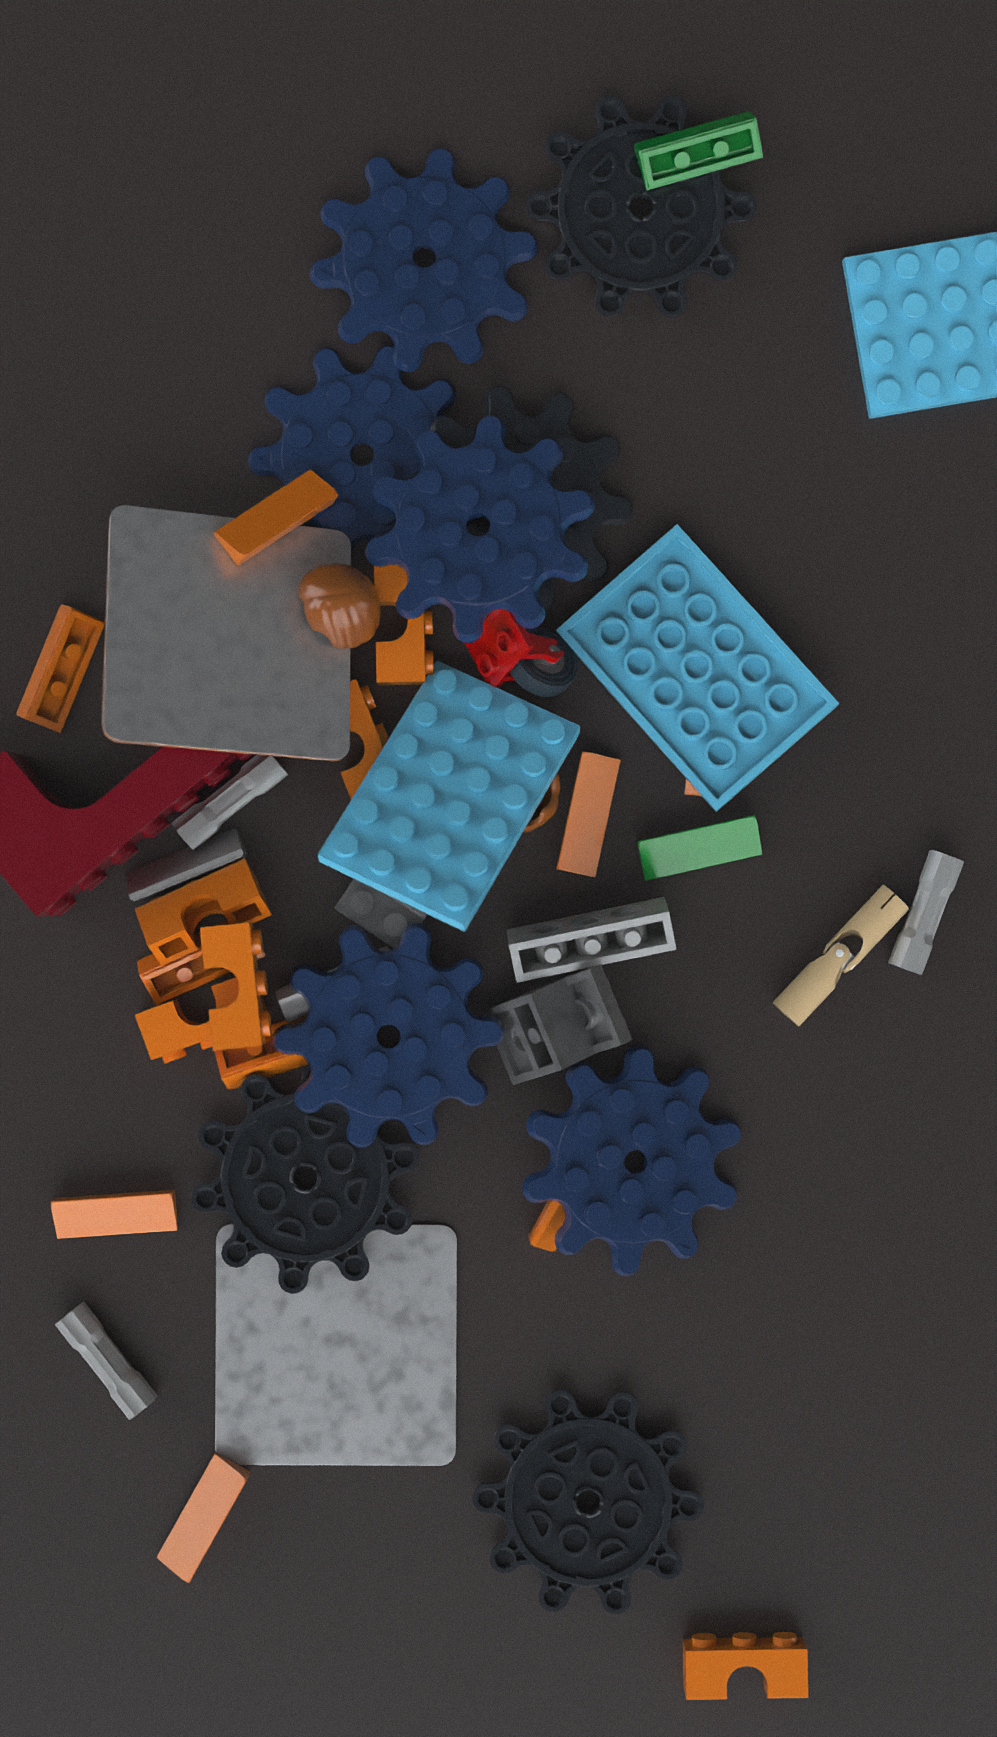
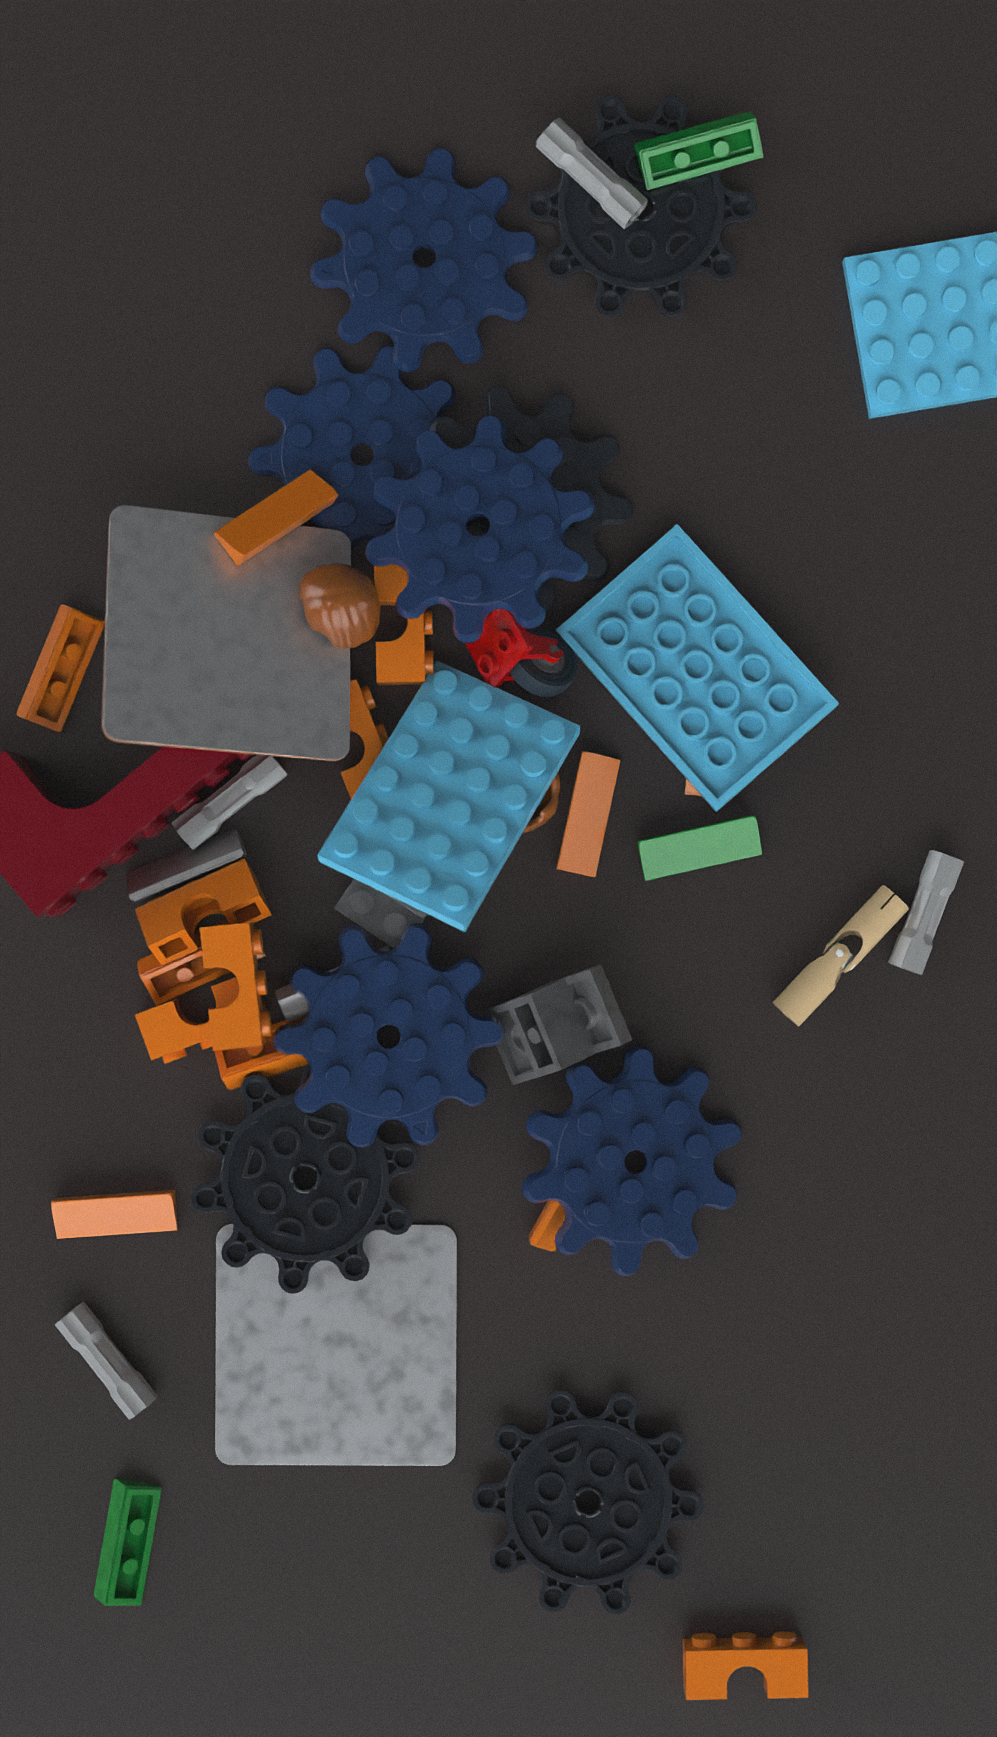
(127, 1543): none -> green slope
(203, 1516): orange slope -> none
(570, 153): none -> light grey axle
(591, 939): light grey brick -> none

